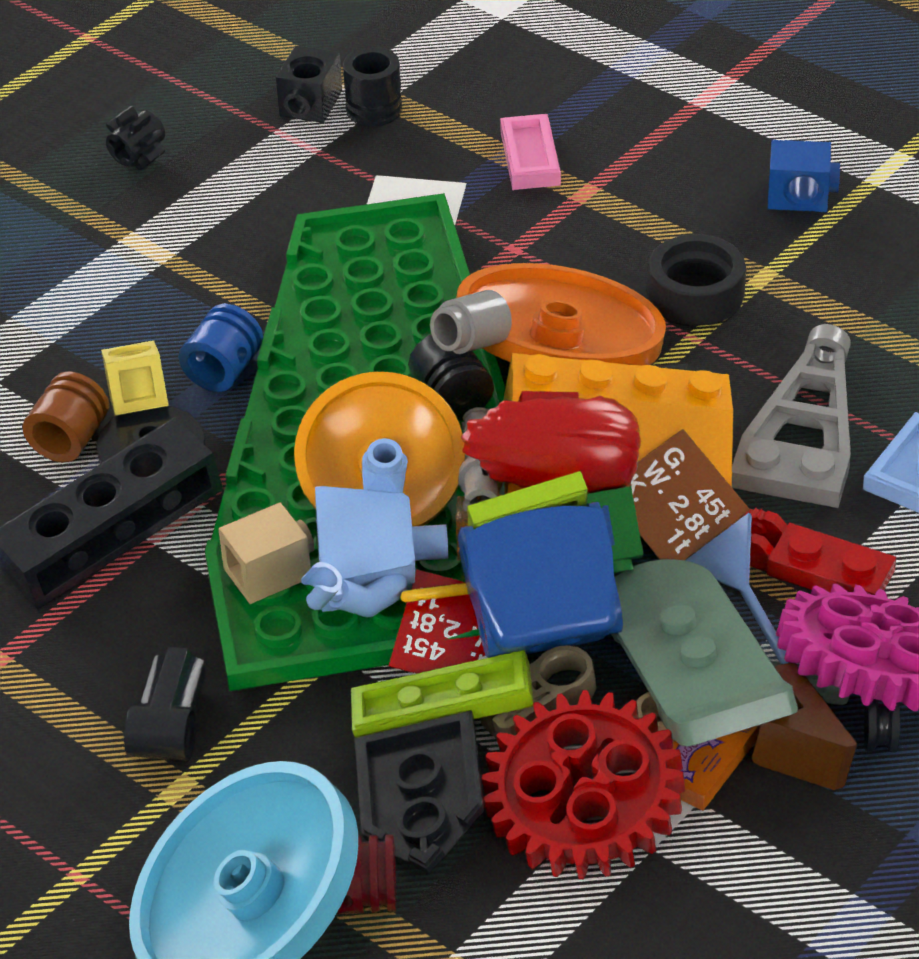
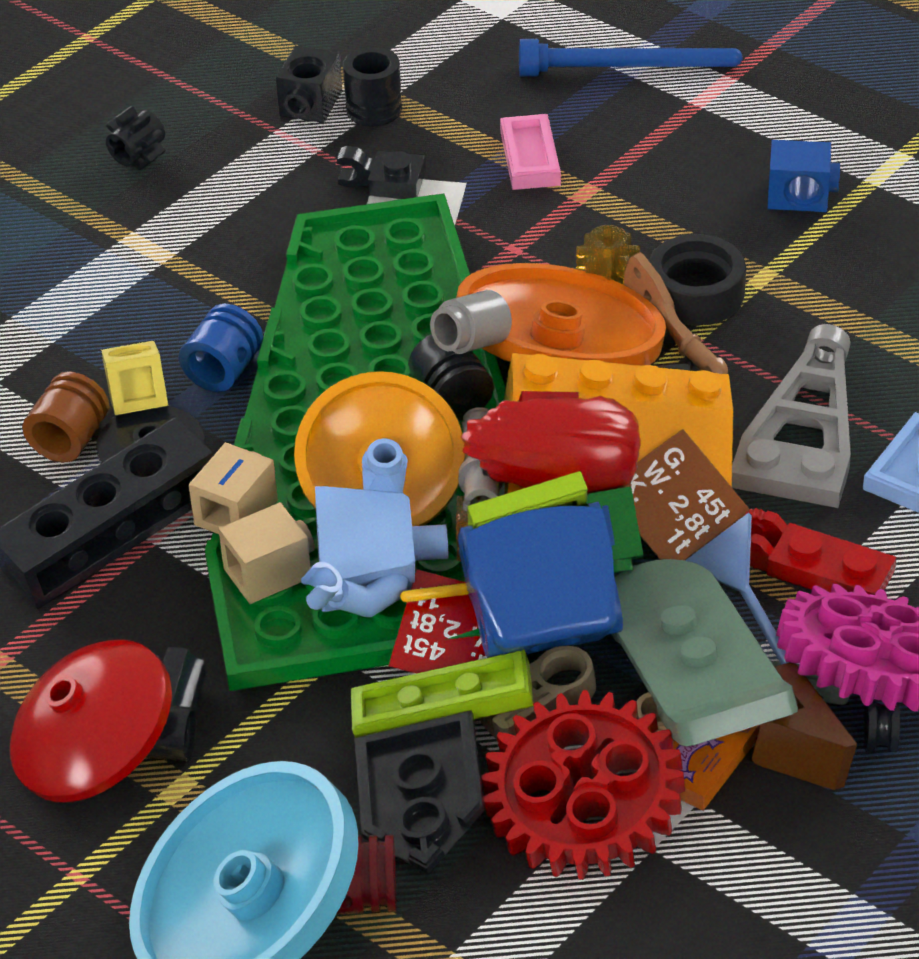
(90, 720): none -> red dish
(232, 487): none -> tan brick
(388, 175): none -> black plate
(538, 57): none -> blue piece
(606, 252): none -> clear yellow gear
(647, 282): none -> medium nougat piece

